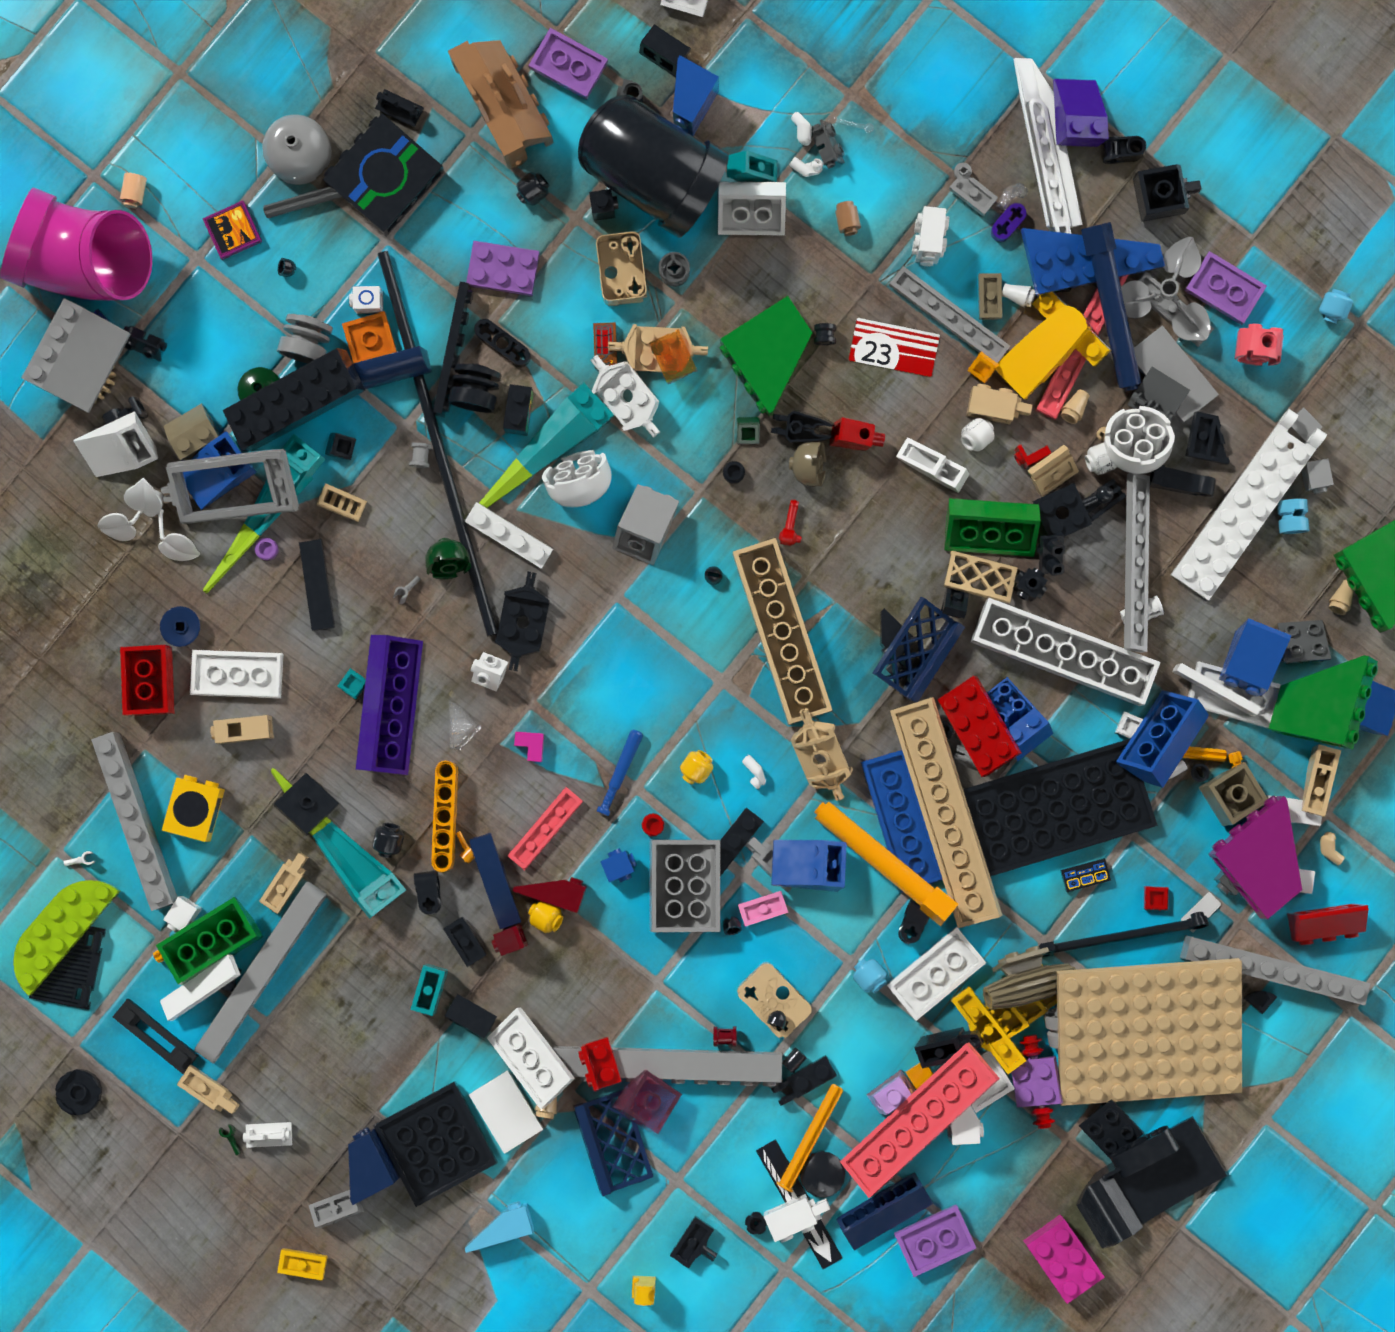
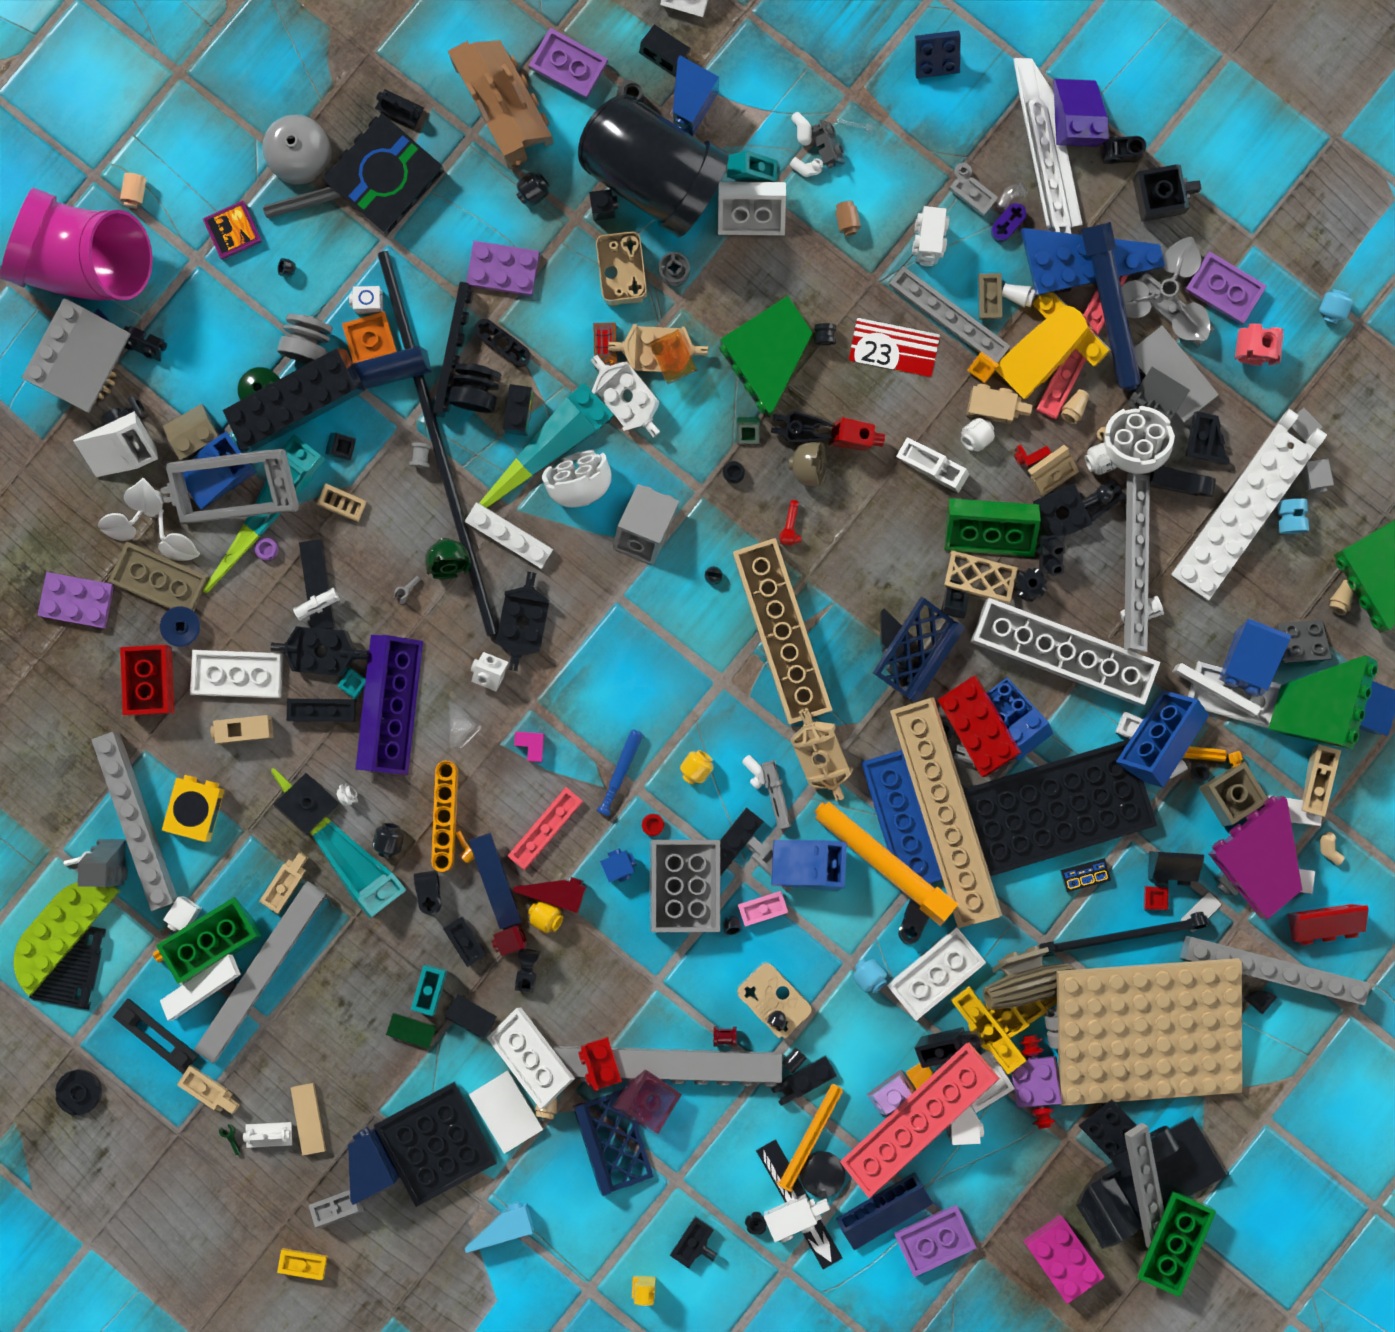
(75, 600): none -> medium lavender plate
(104, 865): none -> dark grey wedge
(157, 578): none -> dark tan tile
(303, 646): none -> black plate
(308, 1119): none -> tan tile
(316, 604): none -> white pin
(321, 710): none -> black plate
(347, 794): none -> white plate
(411, 1030): none -> dark green tile
(526, 977): none -> black leg
(774, 787): none -> light grey pin
(937, 54): none -> dark blue plate
(1145, 1179): none -> light grey plate
(1174, 866): none -> black slope
(1176, 1243): none -> green slope

